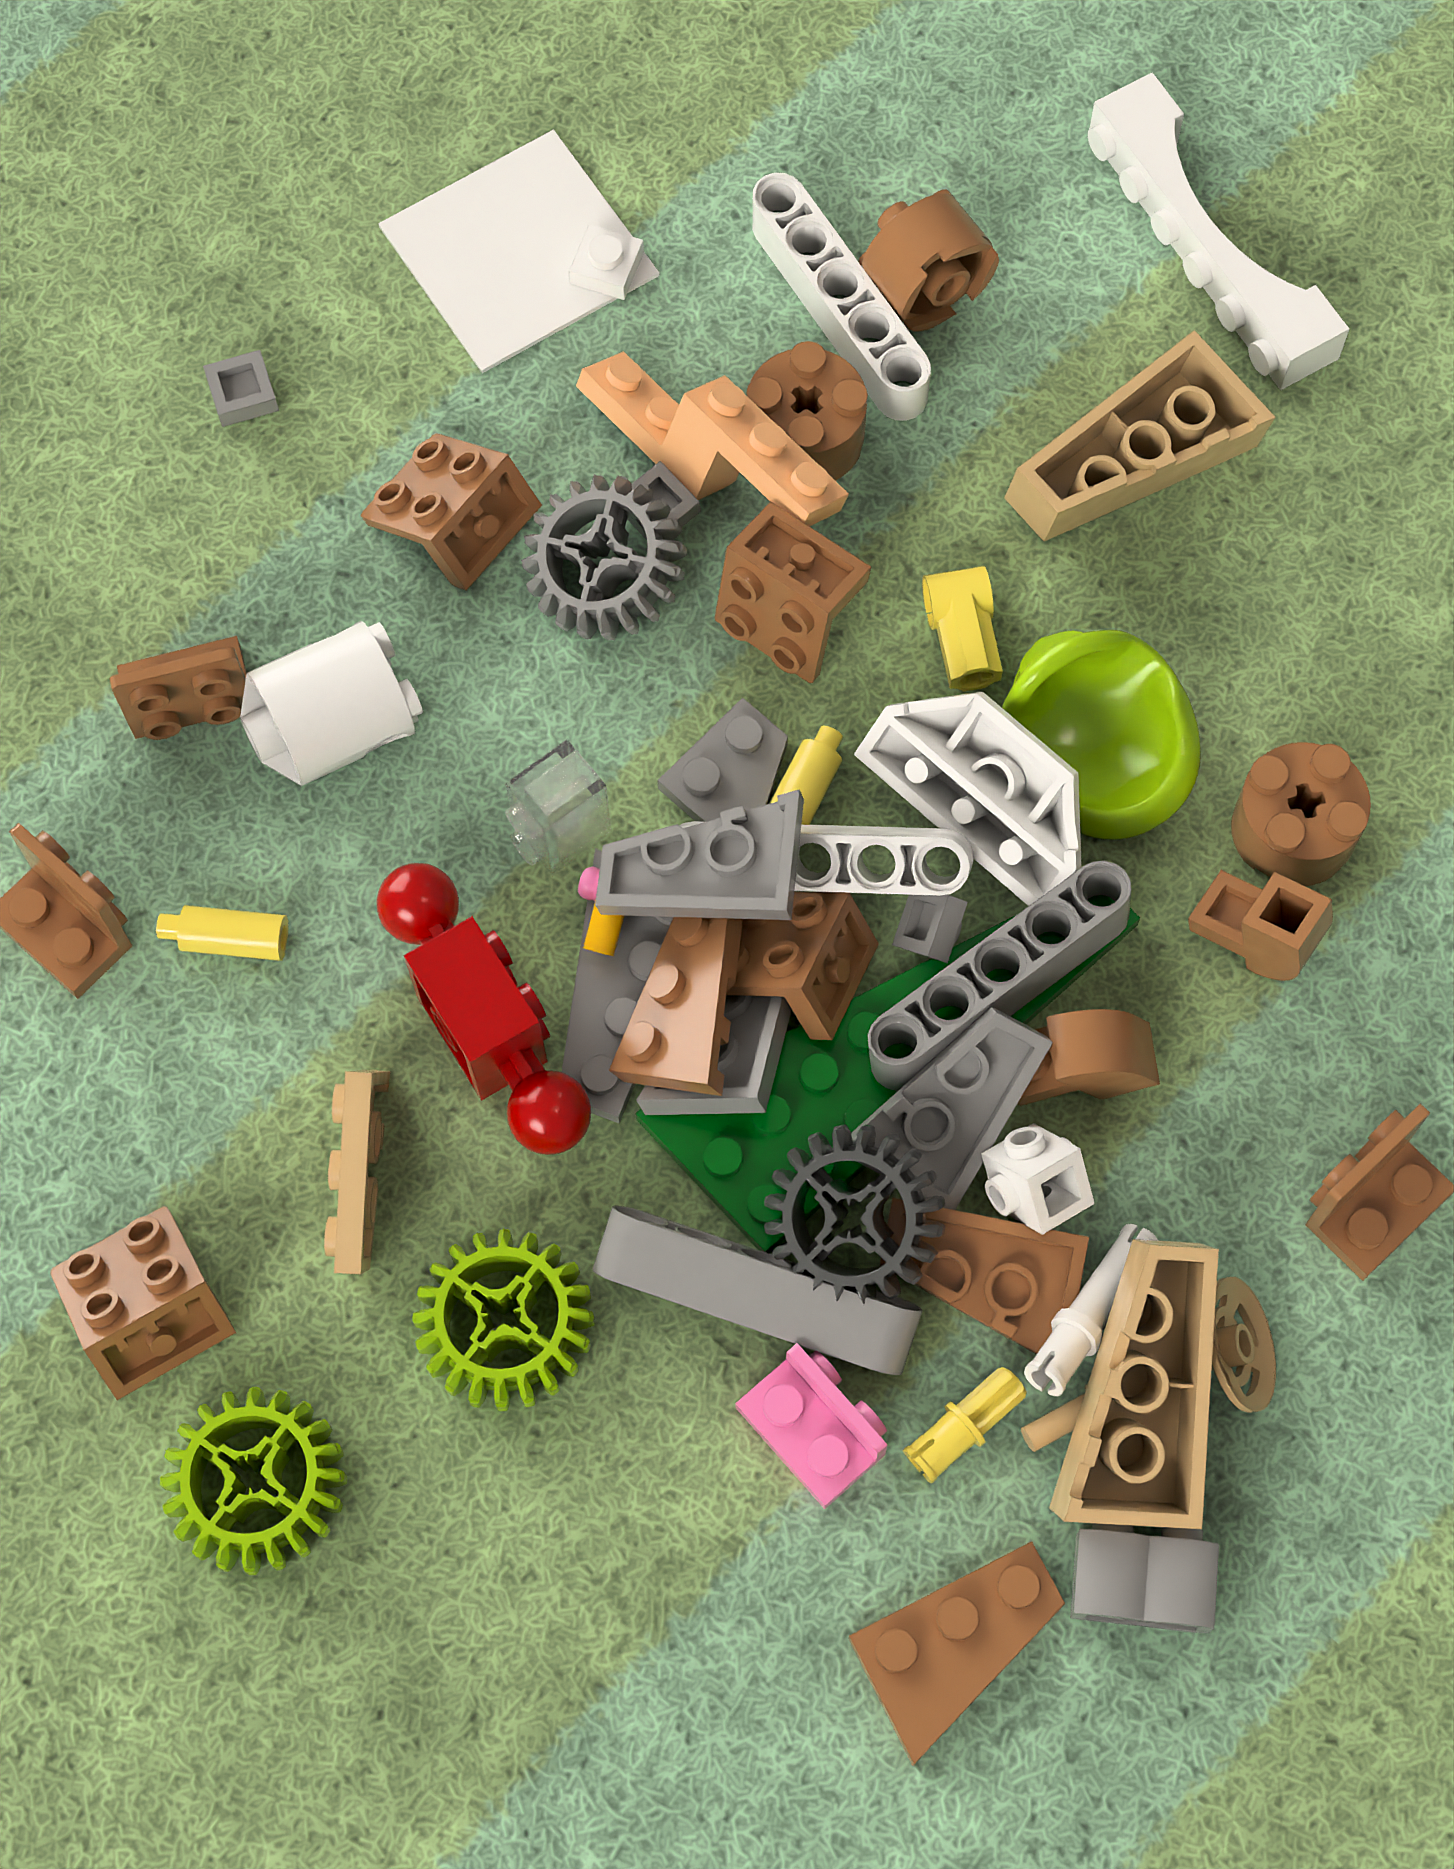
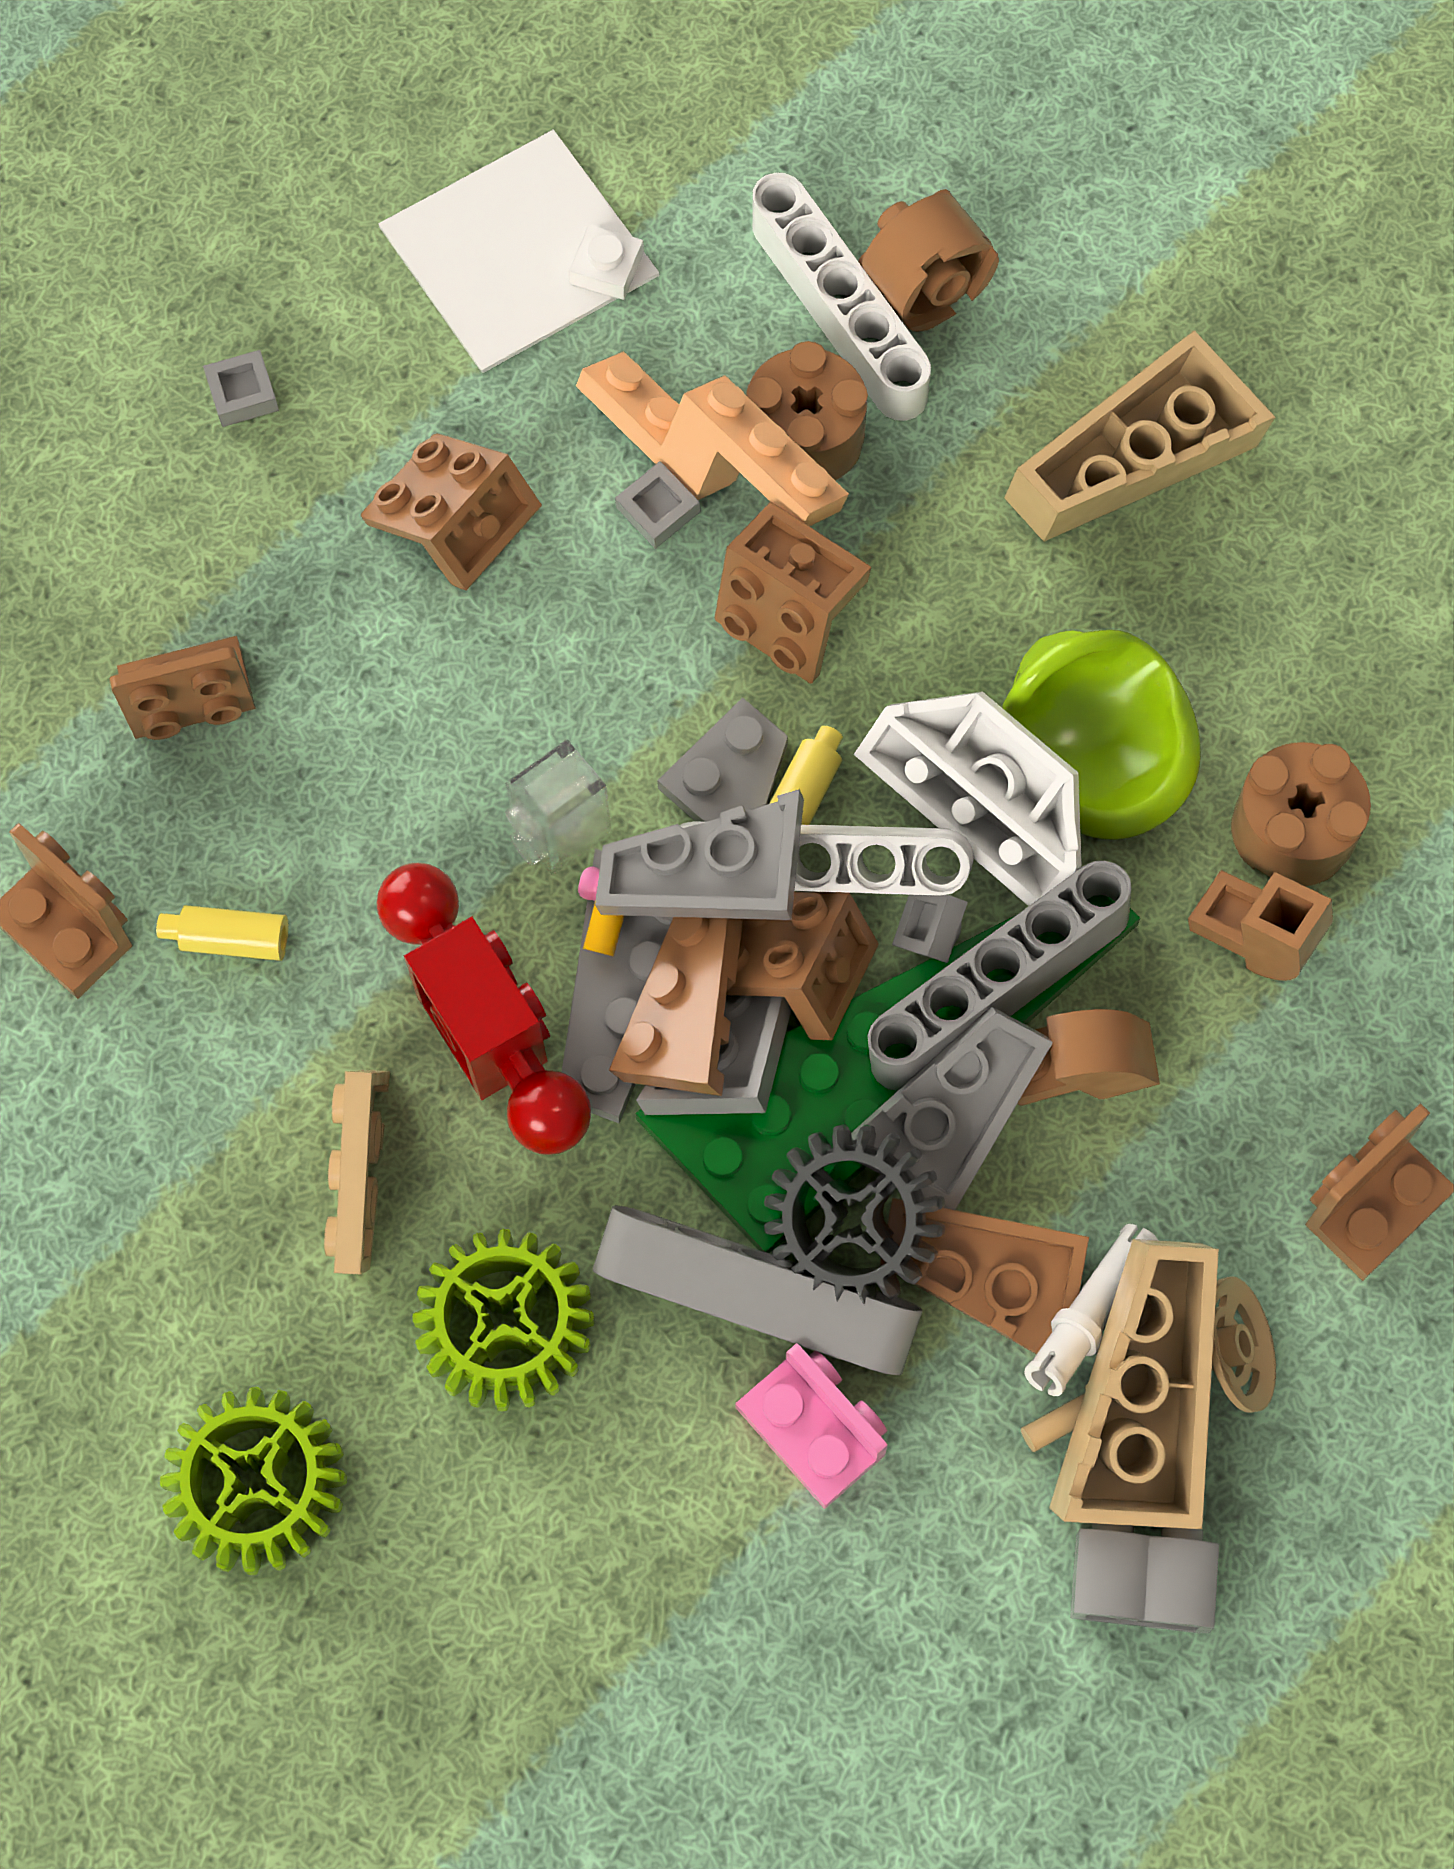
(140, 1303): medium nougat bracket -> none
(327, 704): white cylinder -> none
(610, 511): light grey gear -> none
(953, 1643): medium nougat wing -> none
(963, 615): light yellow piece -> none
(965, 1423): light yellow axle -> none
(1037, 1178): white brick -> none
(1284, 326): white arch -> none

